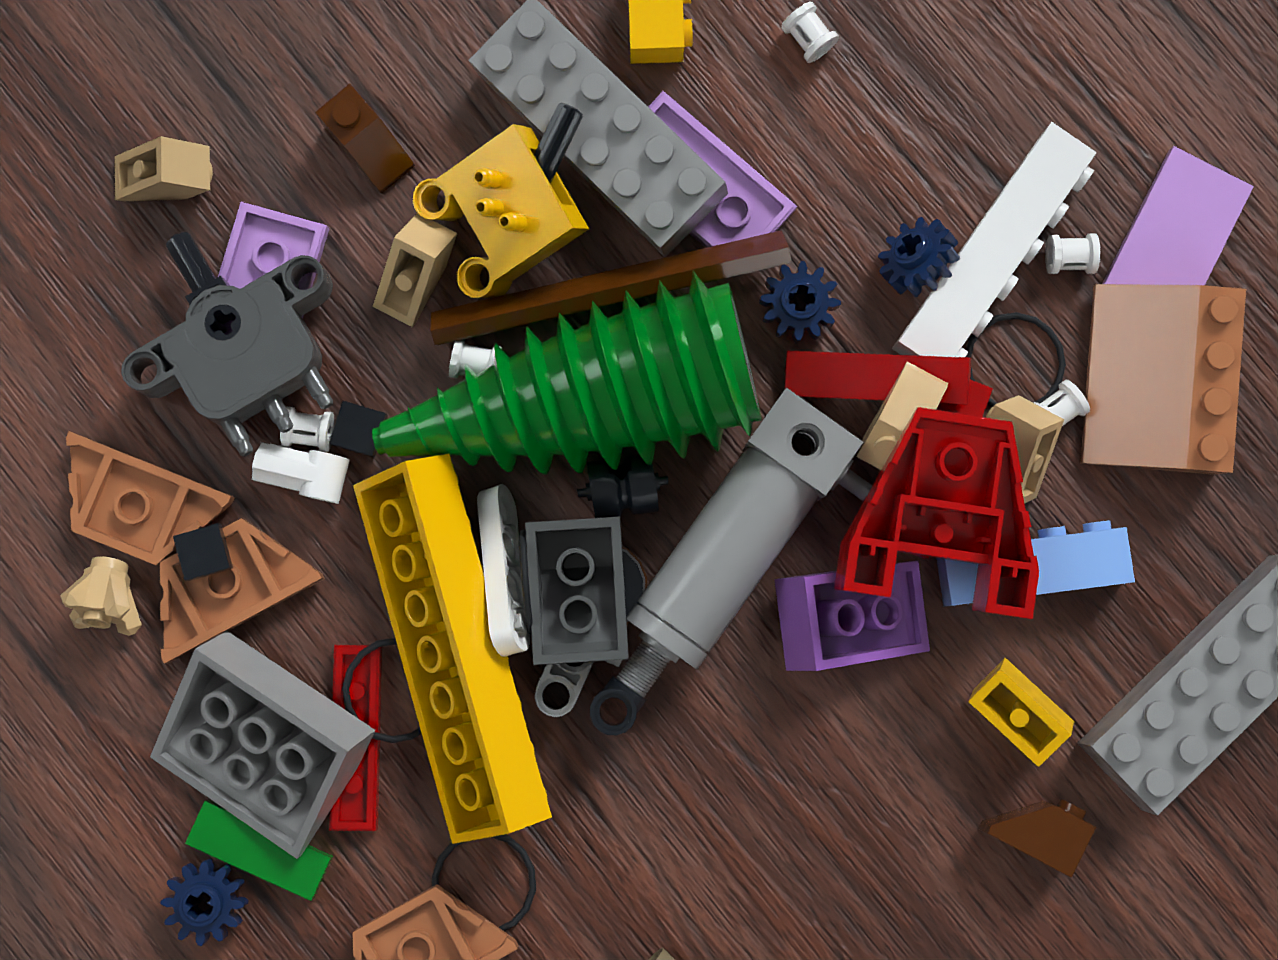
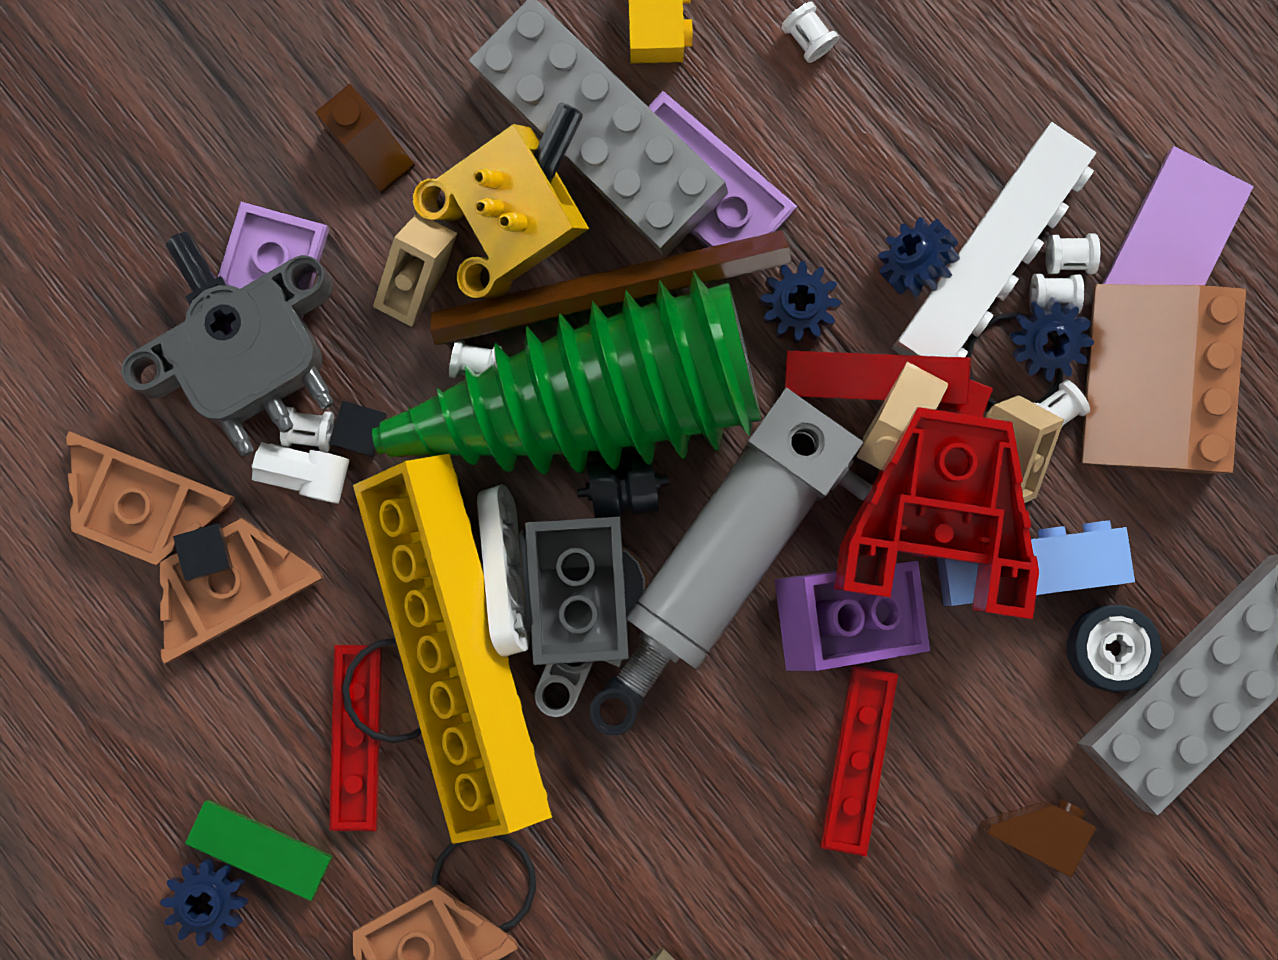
(103, 597): tan rock -> none
(163, 171): tan slope -> none
(260, 742): light grey slope -> none
(858, 761): none -> red tile
(1022, 712): yellow brick -> none
(1063, 289): none -> white bush
(1068, 339): none -> dark blue gear
(1138, 643): none -> wheel

